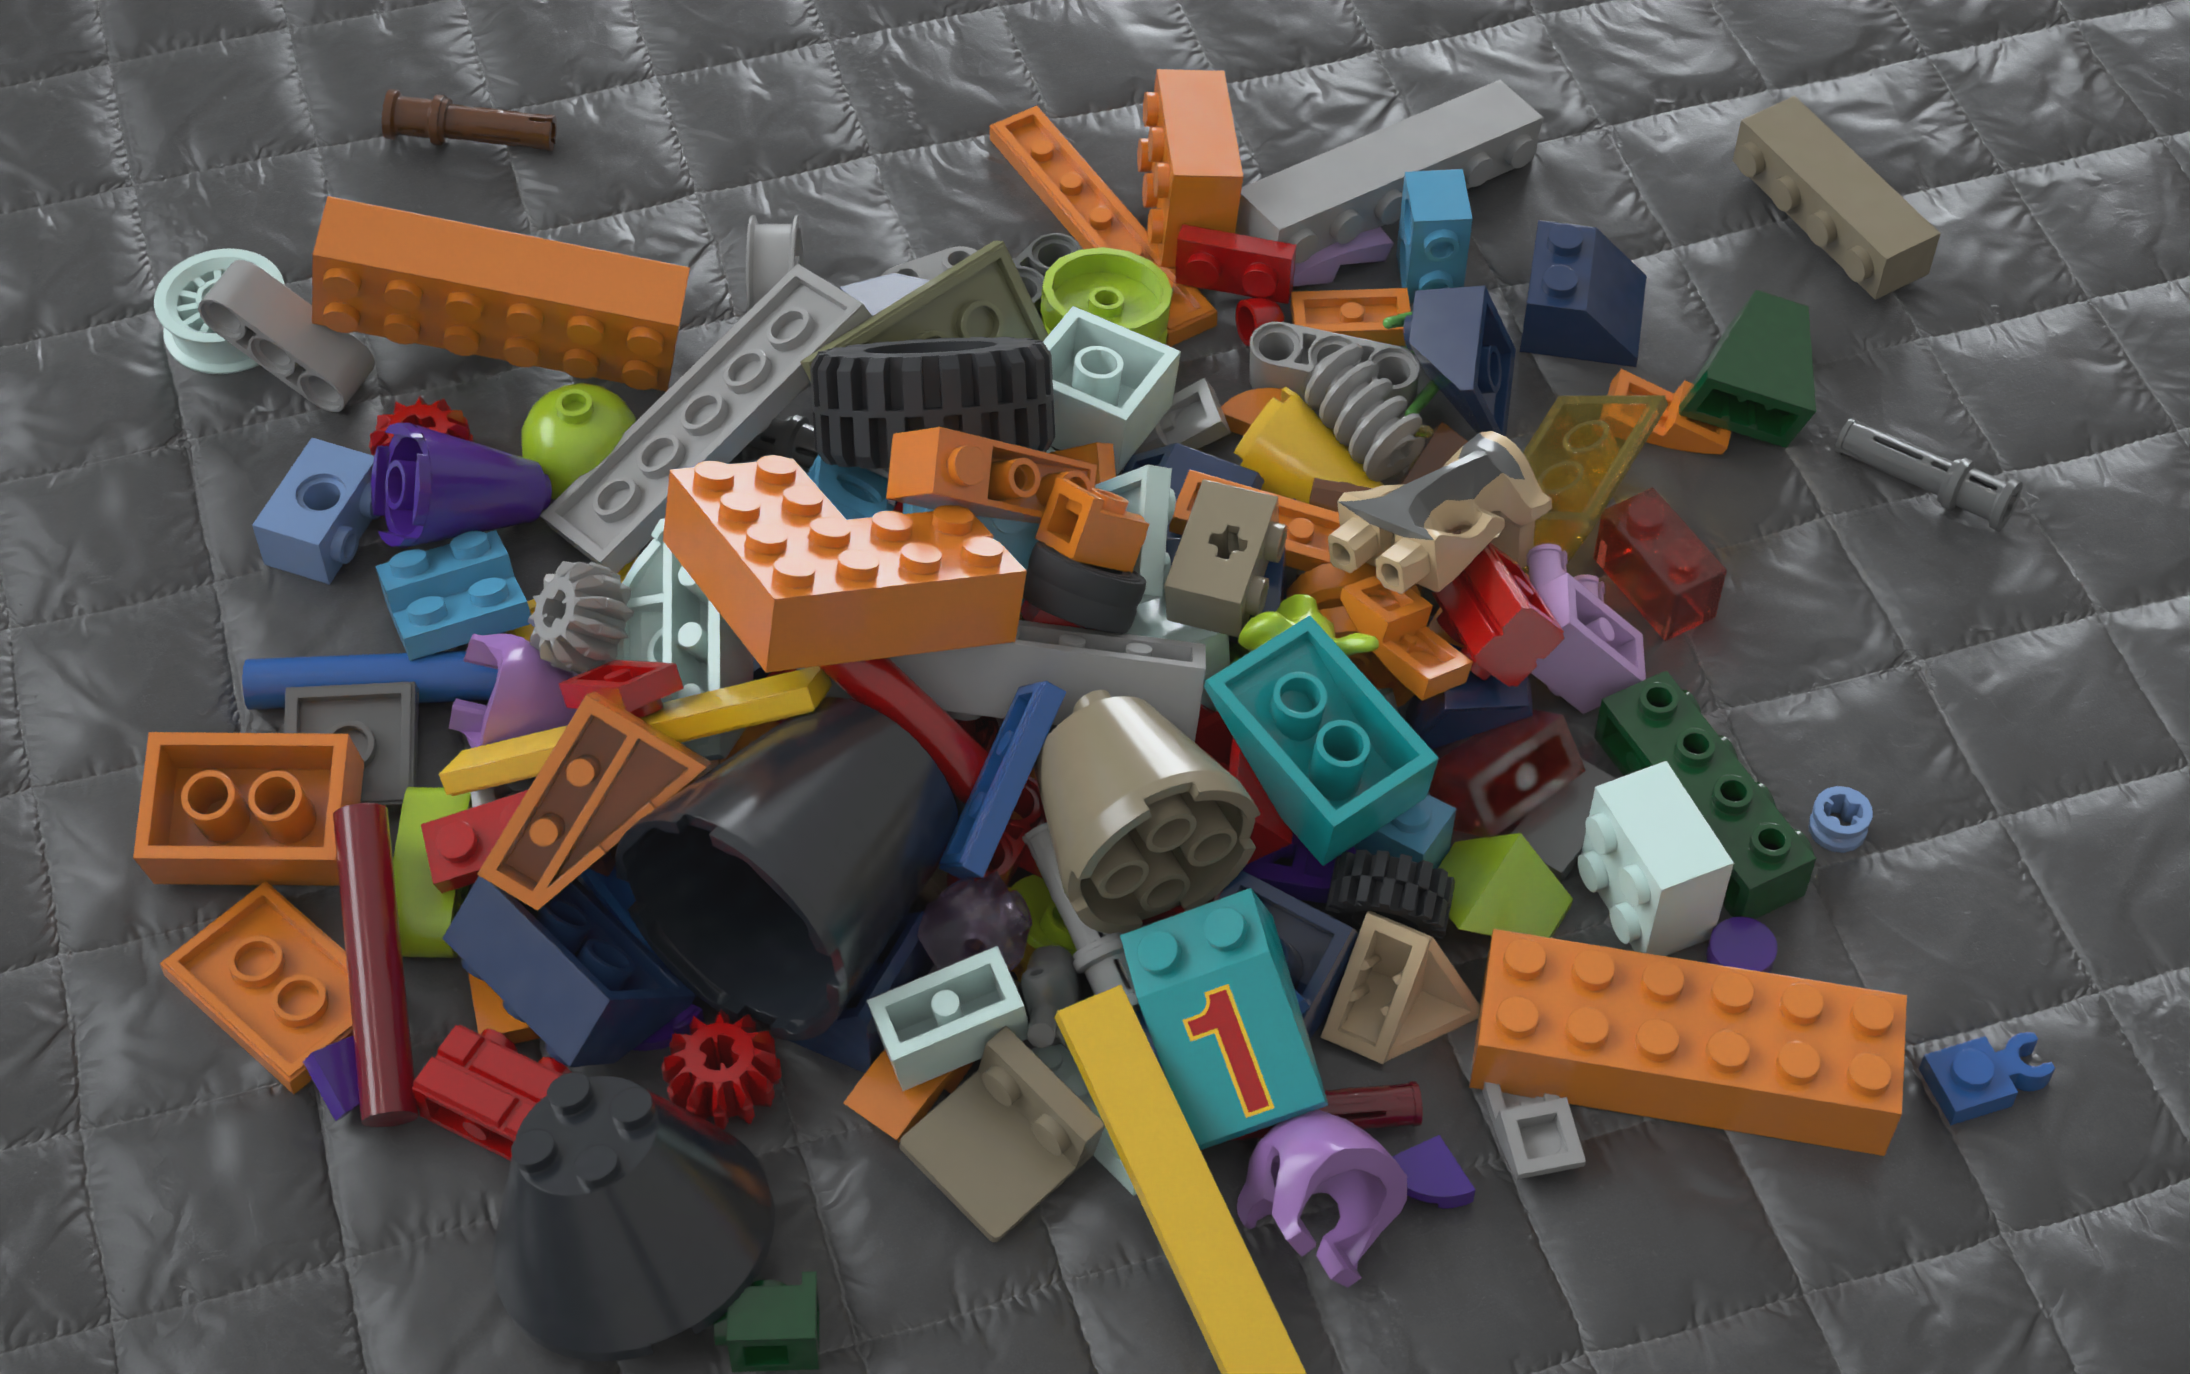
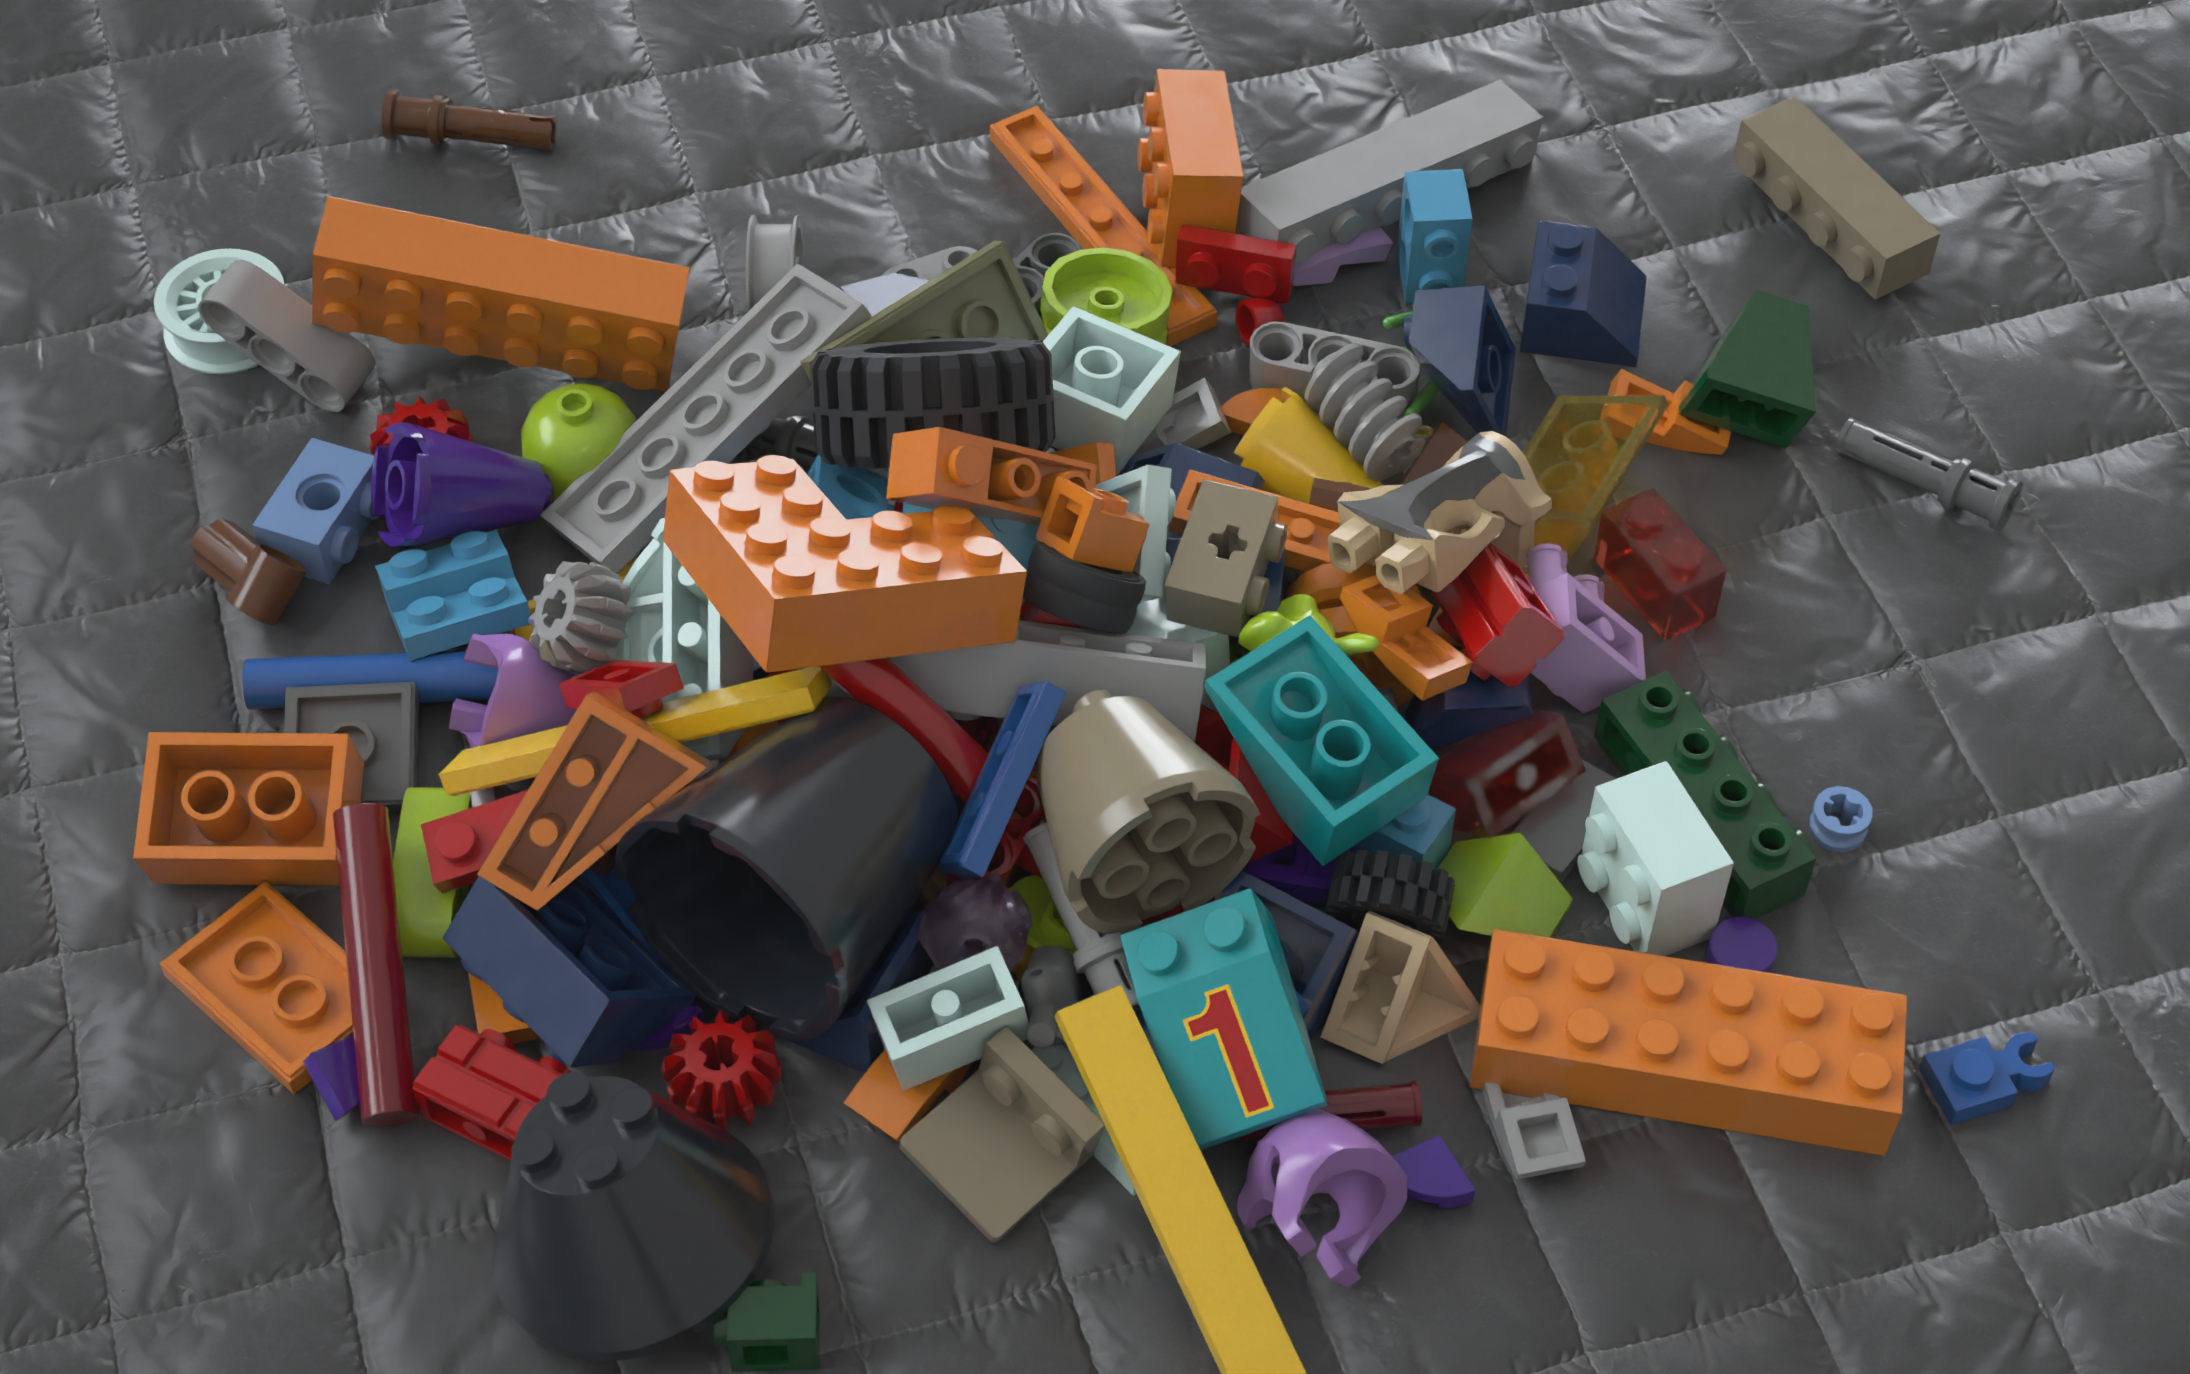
(255, 574): none -> reddish brown piece
(1352, 312): orange plate -> none

